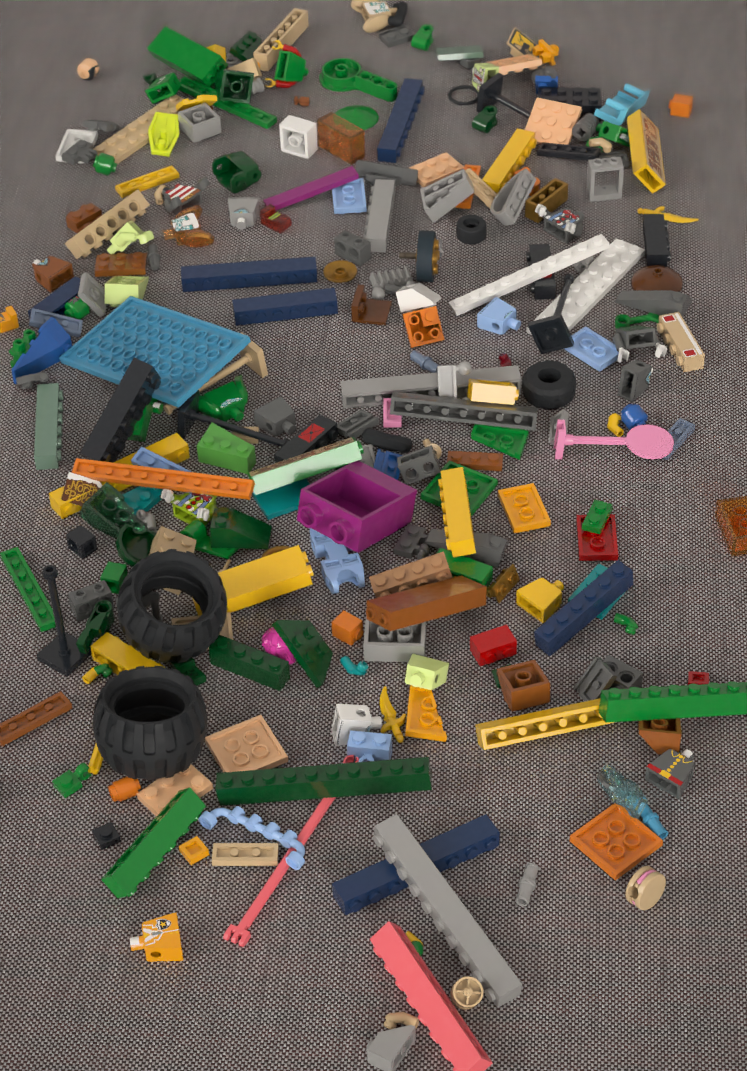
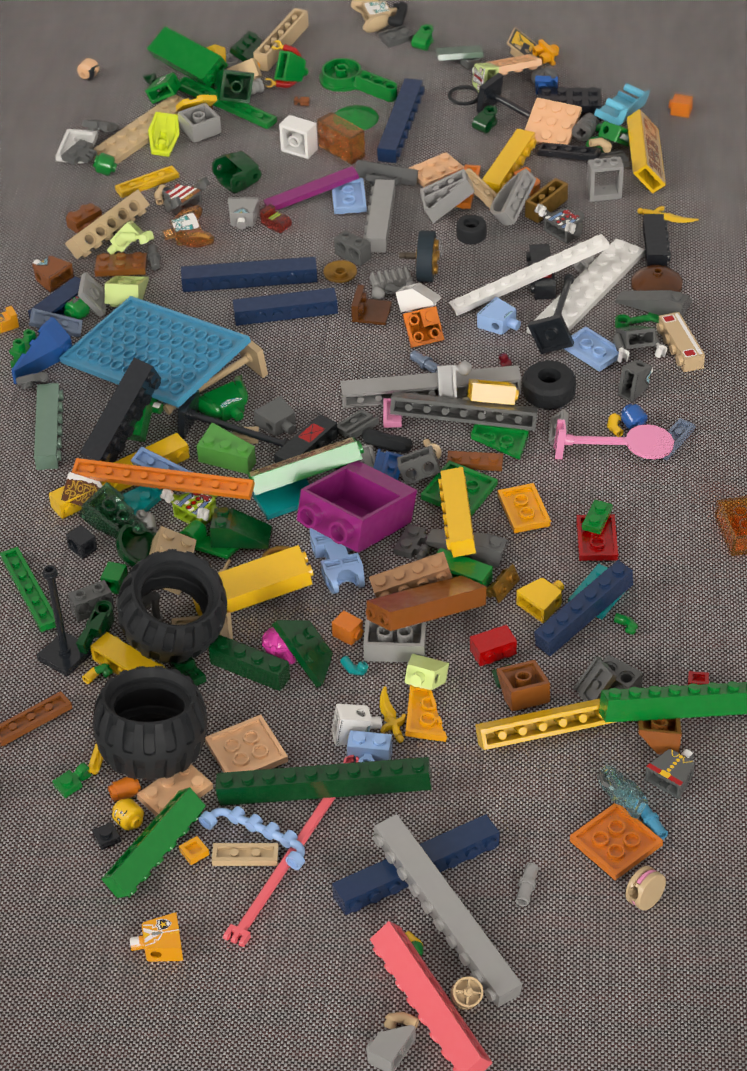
(128, 814): none -> yellow head

